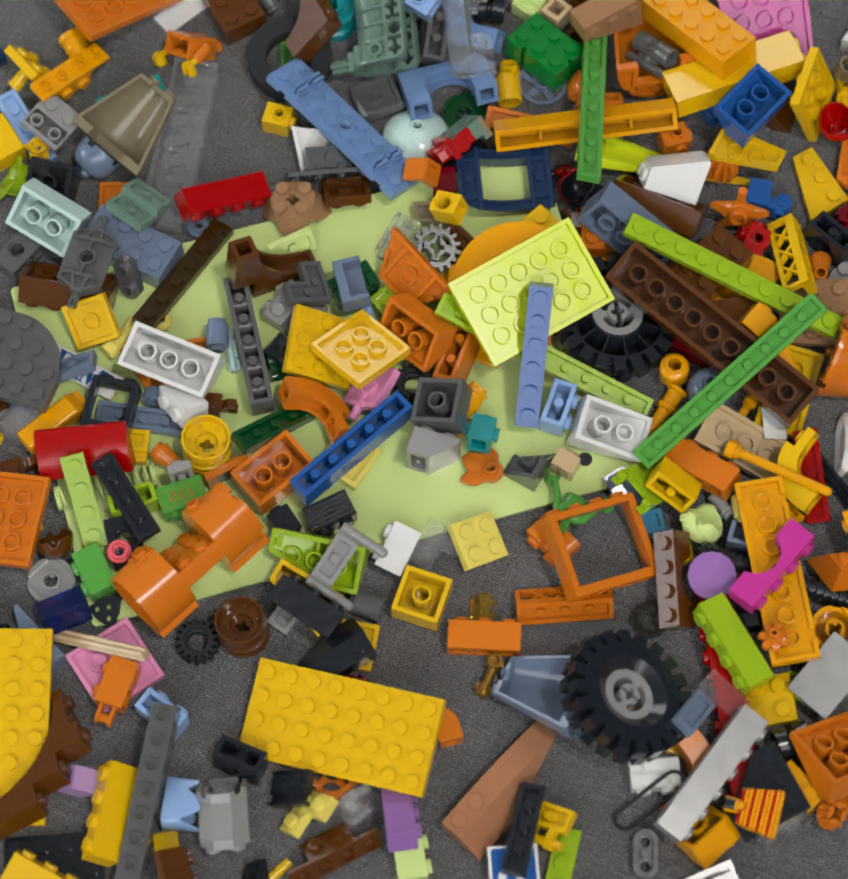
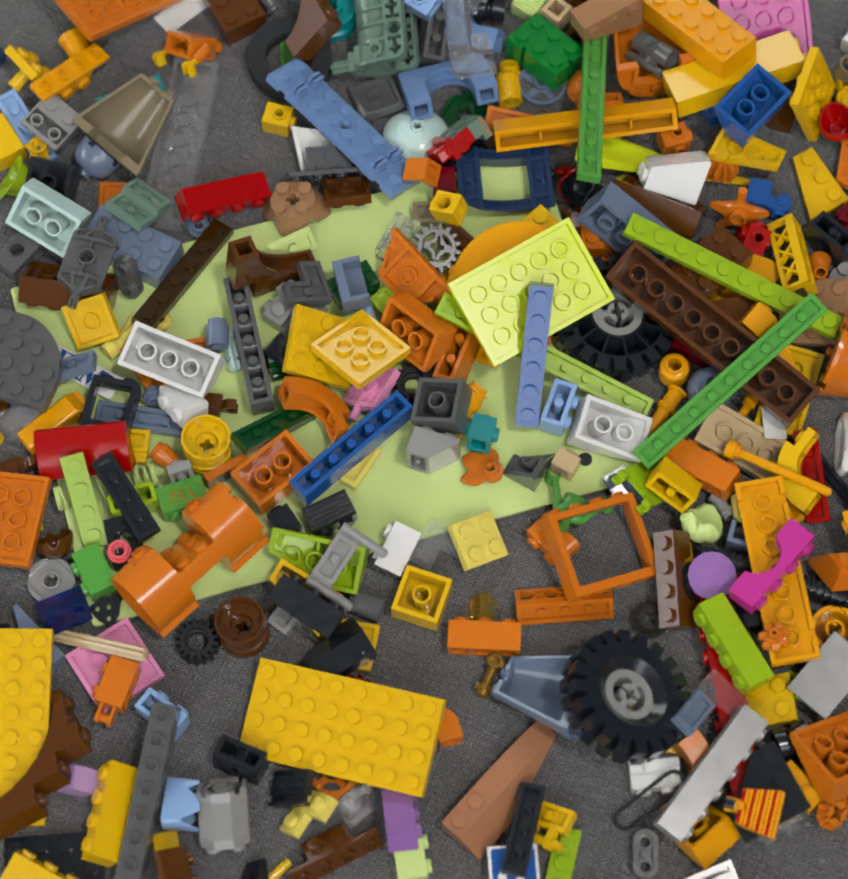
(653, 521): dark azure tile -> none

